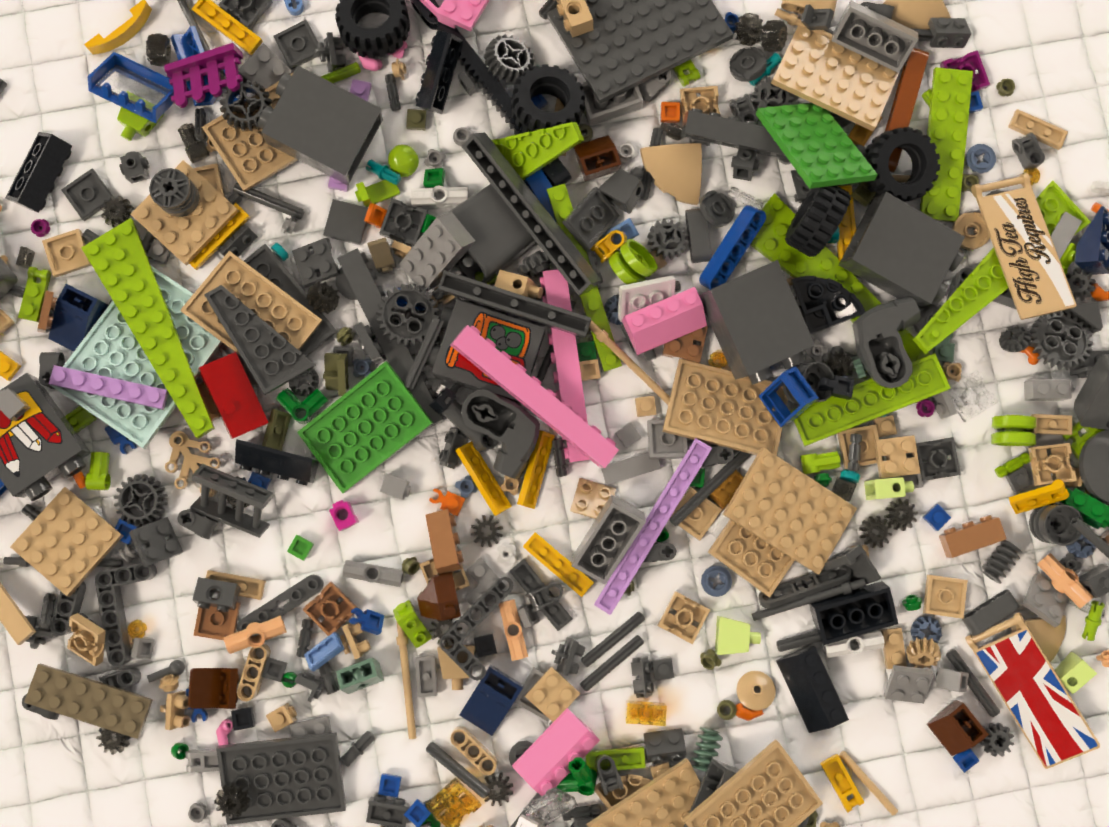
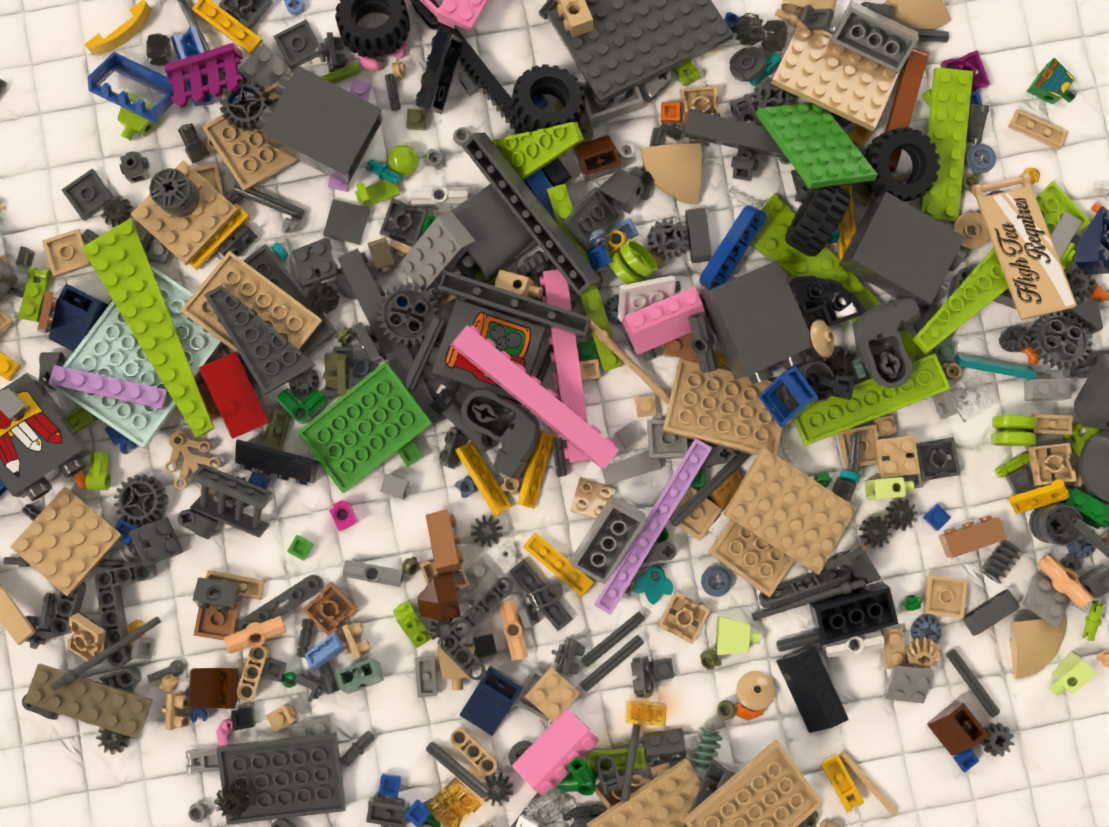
(35, 227): magenta plate -> none
(39, 171): black slope -> none
(71, 675): none -> dark grey bar
(181, 747): green hinge -> none
(200, 121): dark grey axle -> none
(369, 620): blue plate -> none
(375, 215): orange plate -> none
(402, 641): tan bar -> none
(410, 454): none -> bright green plate
(434, 177): green plate -> none
(450, 501): orange plate -> none
(512, 59): dark grey gear -> none
(599, 238): none -> sand blue plate
(599, 257): none -> blue plate
(630, 762): none -> dark grey bar
(653, 587): none -> teal plate
(701, 332): none -> dark grey piece
(716, 208): dark grey tile -> none
(816, 462): lime piece -> none
(822, 338): none -> tan dish
(925, 403): magenta plate -> none
(949, 32): dark grey bracket -> none
(952, 680): light grey brick -> none
(976, 123): none -> dark grey hinge
(995, 366): none -> teal tile
(1005, 83): olive plate -> none
(1027, 150): dark grey piece -> none
(1034, 693): flag -> none
(1053, 83): none -> torso

